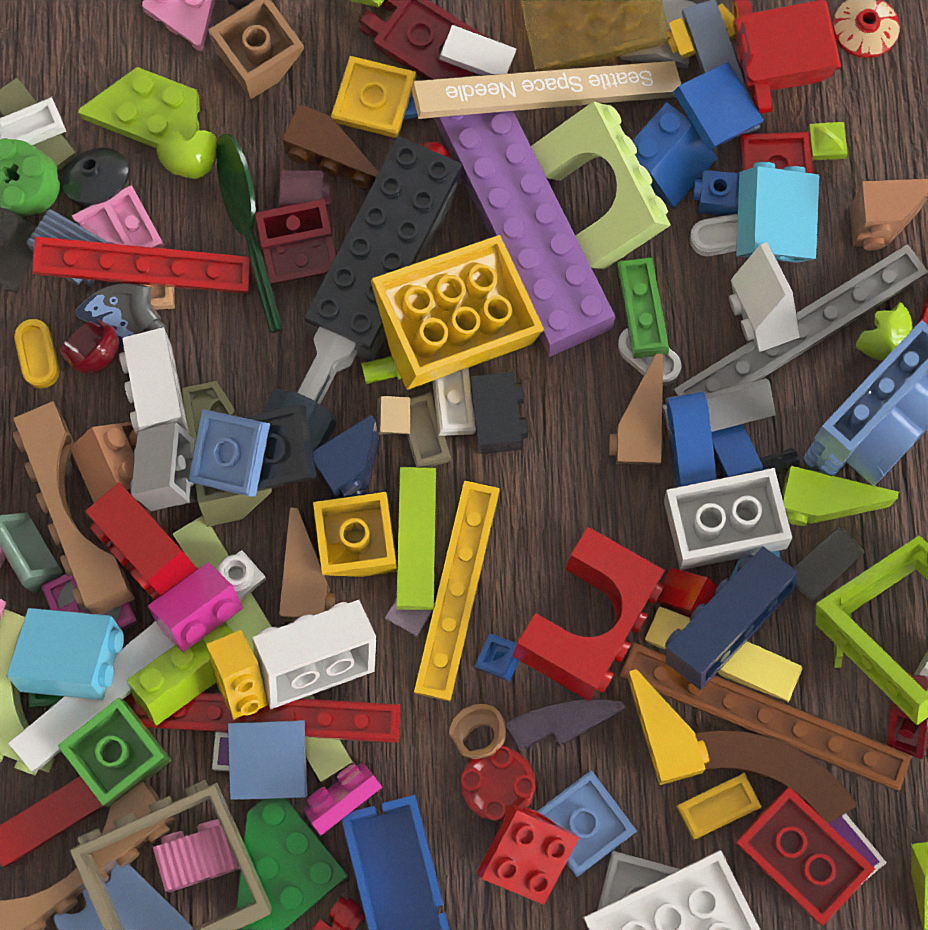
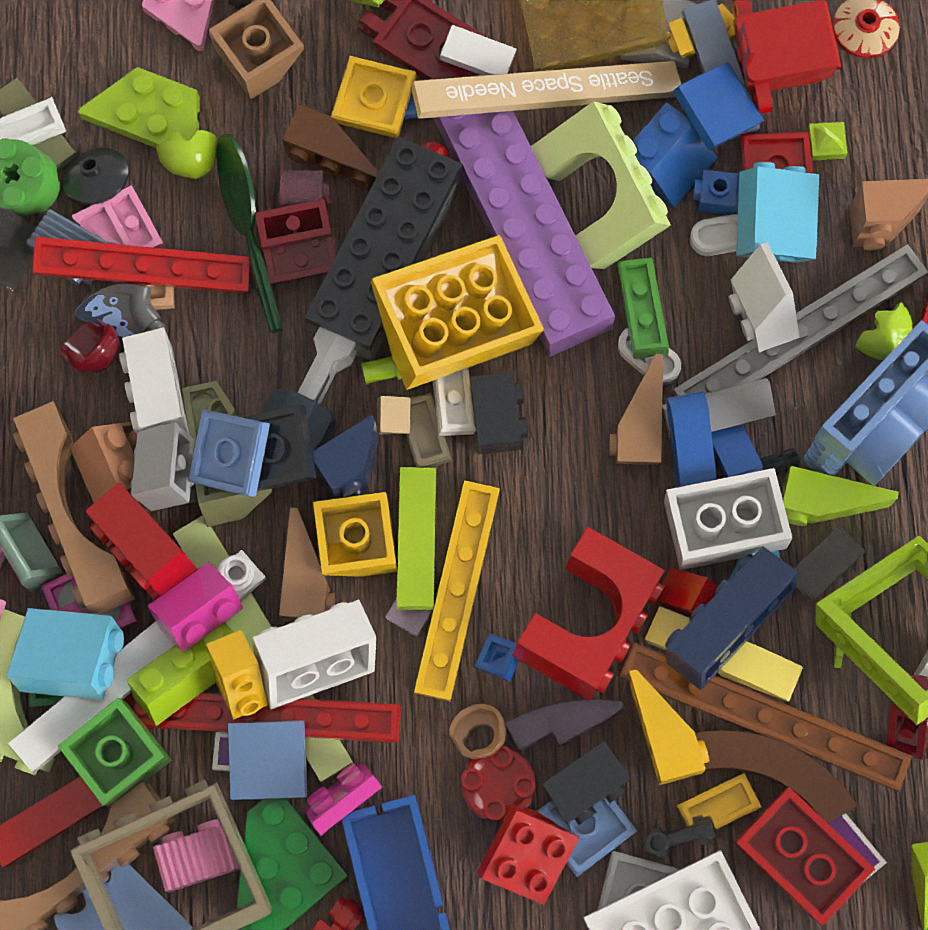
(36, 353): yellow tile -> none
(587, 783): none -> black brick
(661, 842): none -> black bar

